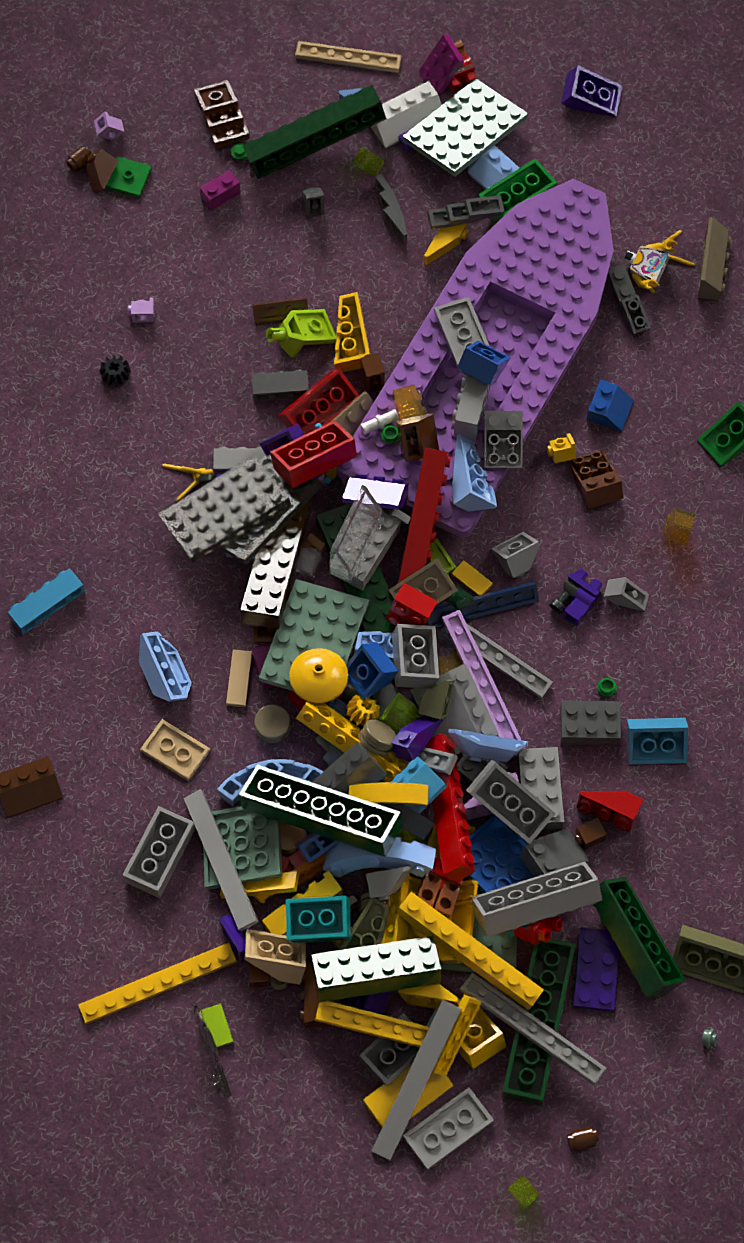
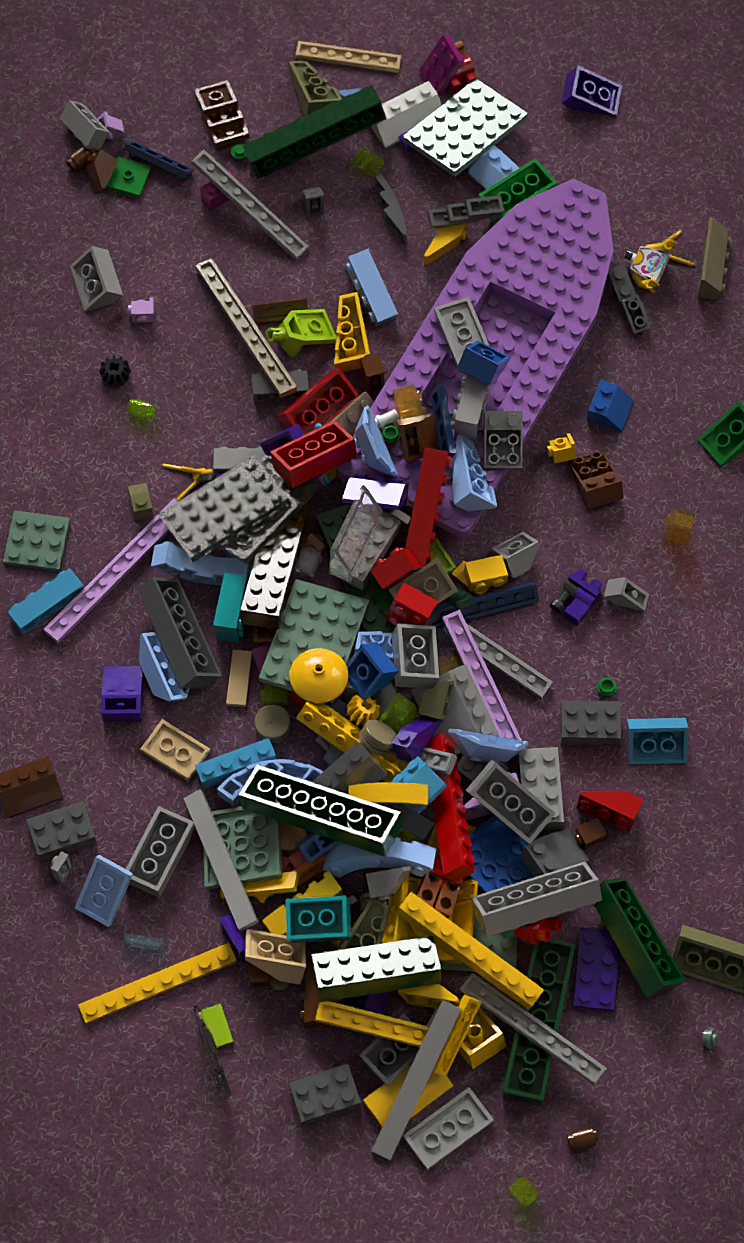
(36, 540): none -> sand green plate
(60, 866): none -> light grey plate
(61, 830): none -> dark grey brick
(84, 125): none -> light grey brick
(96, 279): none -> light grey slope
(103, 890): none -> light blue plate
(107, 578): none -> lavender plate
(122, 694): none -> dark purple slope
(138, 150): none -> dark blue plate
(140, 501): none -> olive slope
(141, 409): none -> clear neon green brick
(144, 942): none -> clear light blue tile
(179, 633): none -> dark grey brick
(205, 570): none -> light blue brick
(222, 767): none -> dark azure brick
(228, 616): none -> teal brick
(246, 328): none -> plate
(249, 204): none -> light grey tile
(274, 696): none -> clear neon green brick
(310, 88): none -> olive wedge
(325, 1095): none -> dark grey brick
(371, 288): none -> light blue wedge
(373, 446): none -> light blue wedge
(395, 568): none -> red brick
(442, 420): none -> dark blue plate
(486, 573): none -> yellow brick

